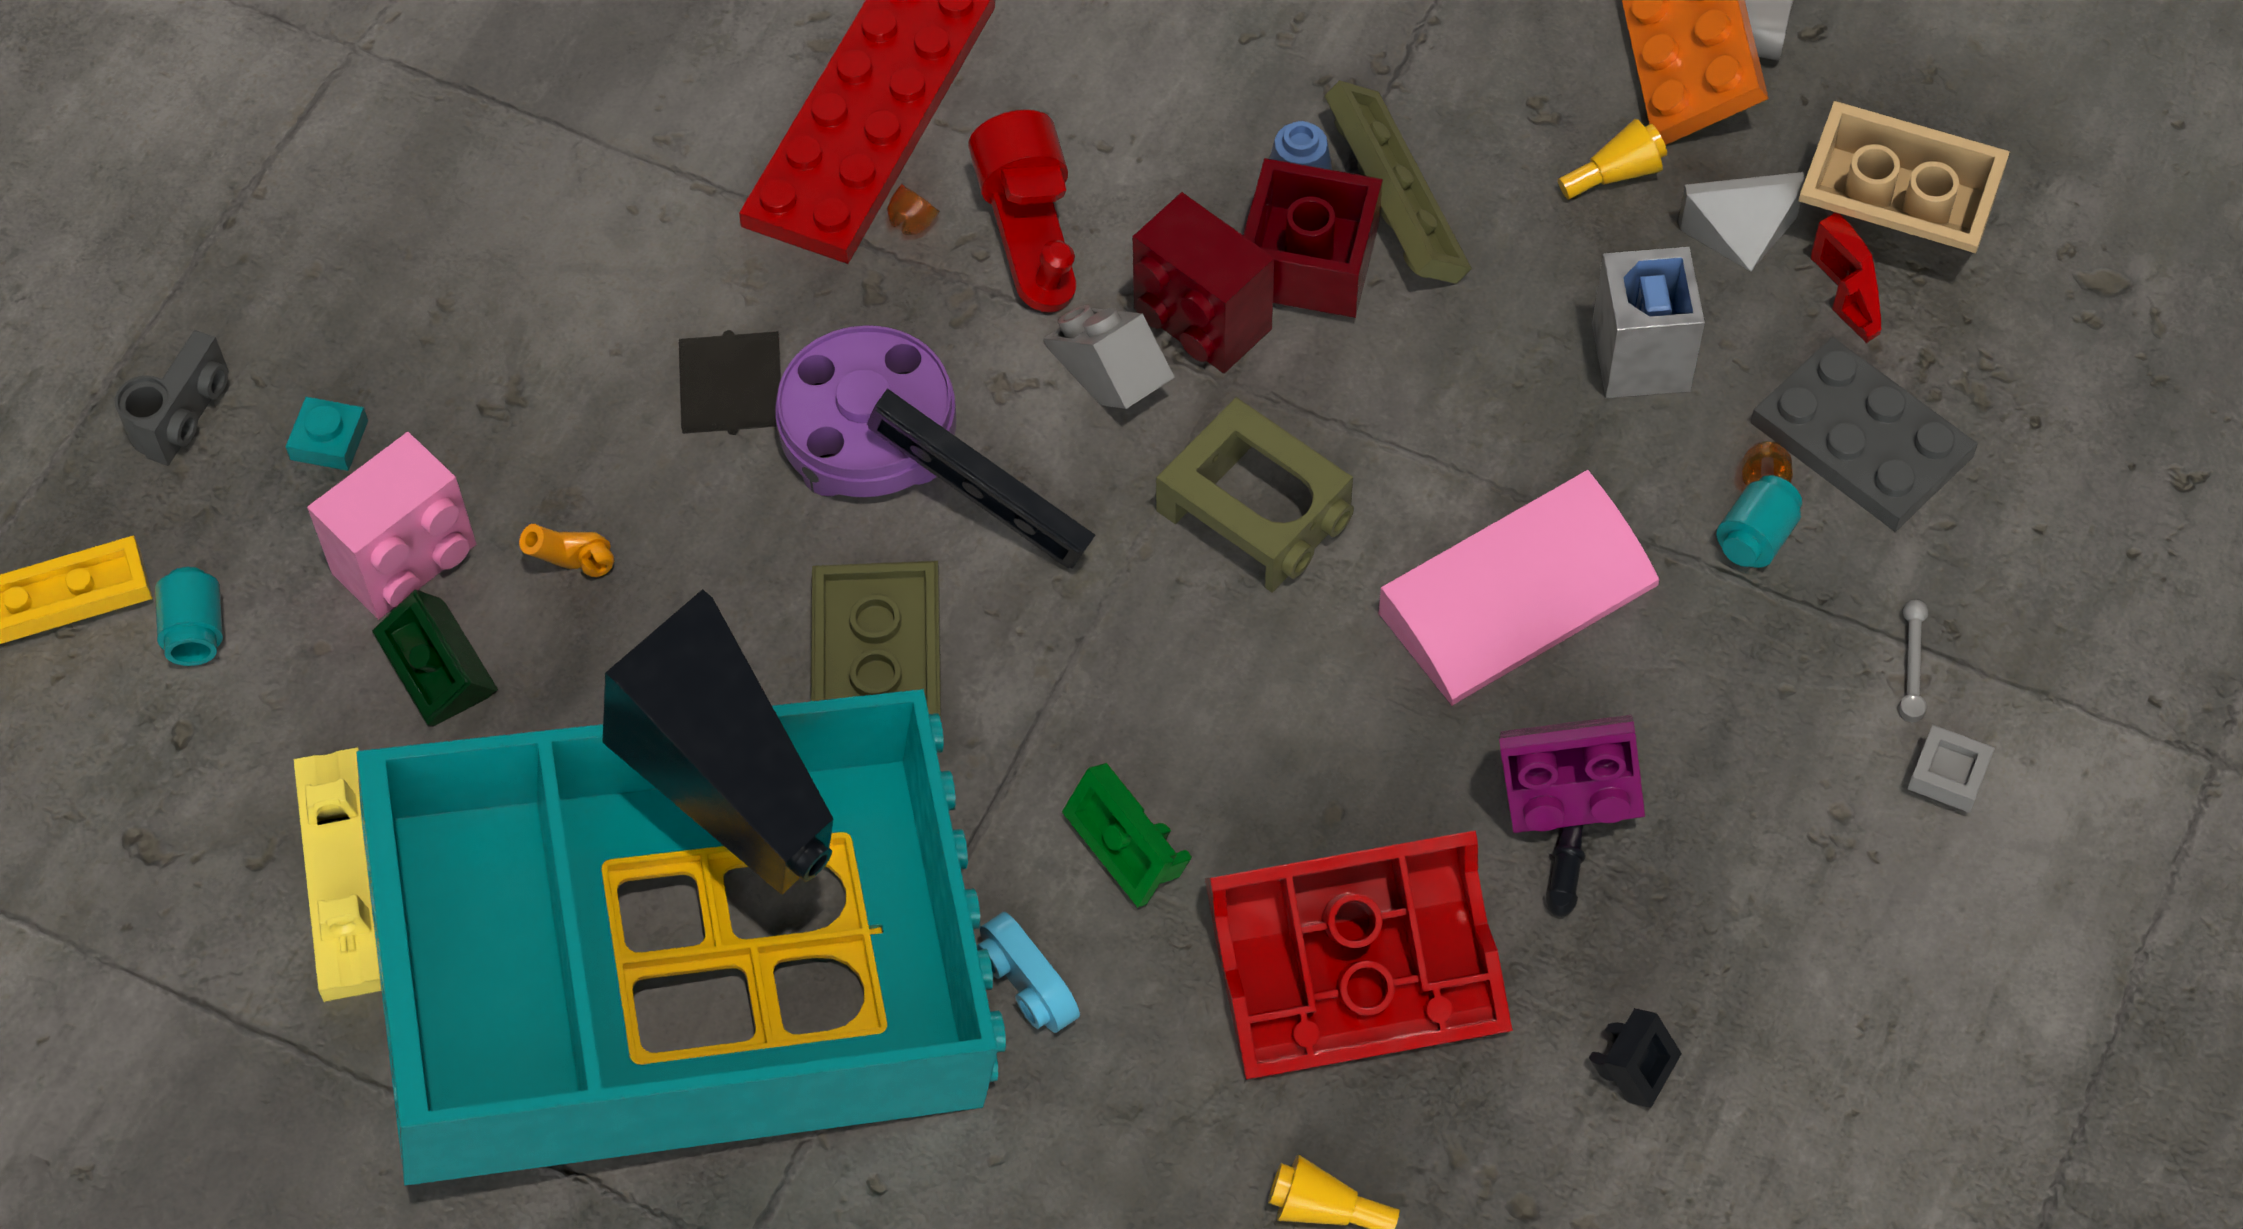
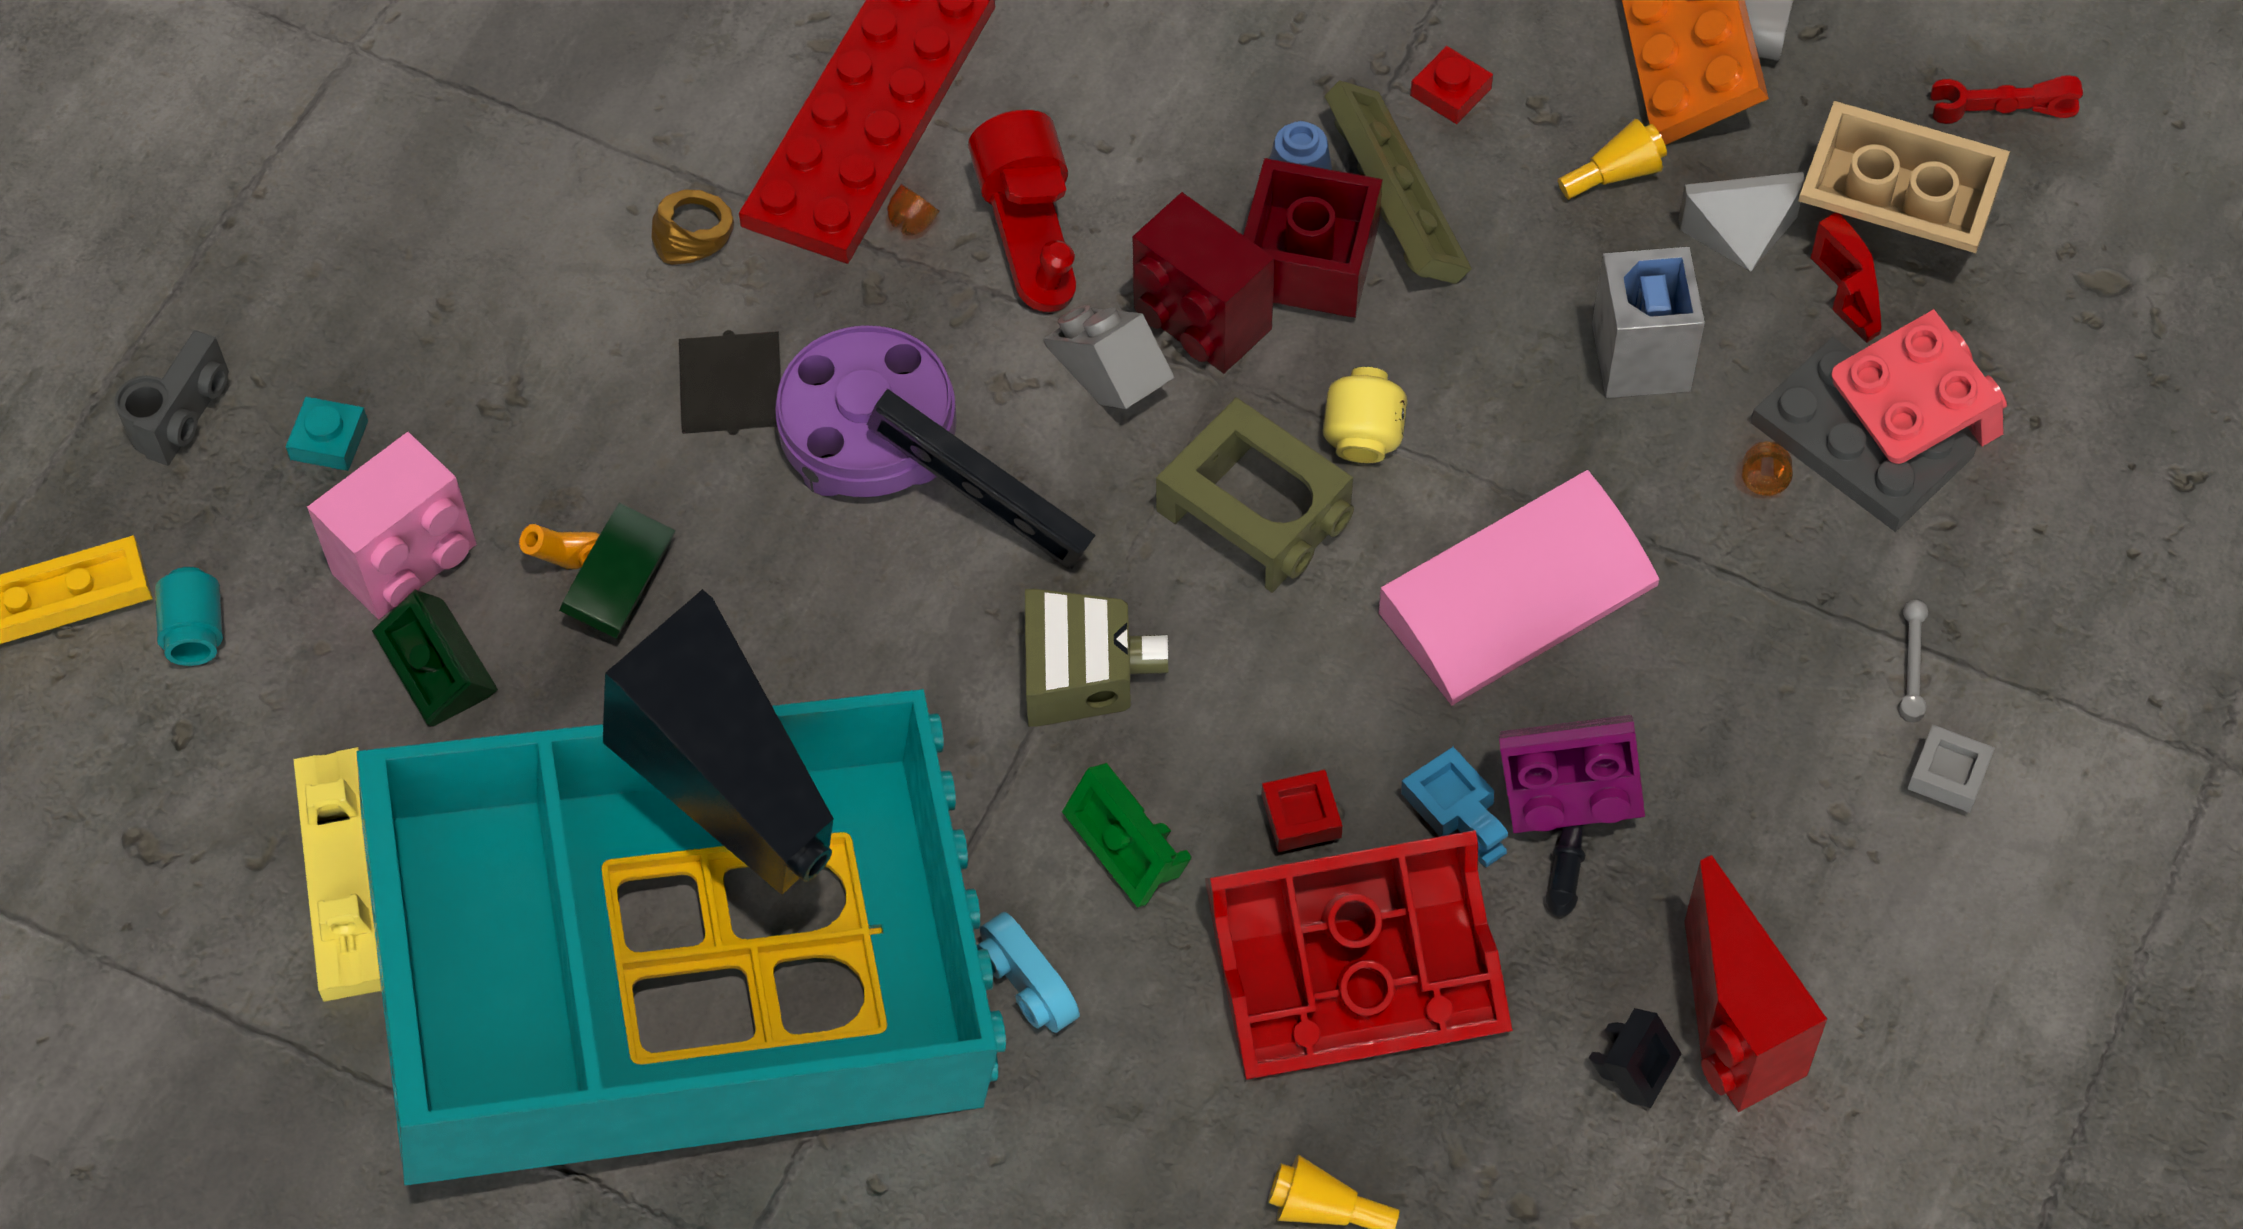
(617, 570): none -> dark green slope
(682, 246): none -> pearl gold piece
(876, 630): olive tile -> none
(1083, 656): none -> olive torso
(1301, 810): none -> red plate
(1364, 415): none -> light yellow head
(1451, 85): none -> red plate
(1456, 797): none -> dark azure plate
(1749, 1004): none -> red slope
(1760, 522): teal brick -> none
(1920, 389): none -> coral bracket
(2053, 97): none -> red piece

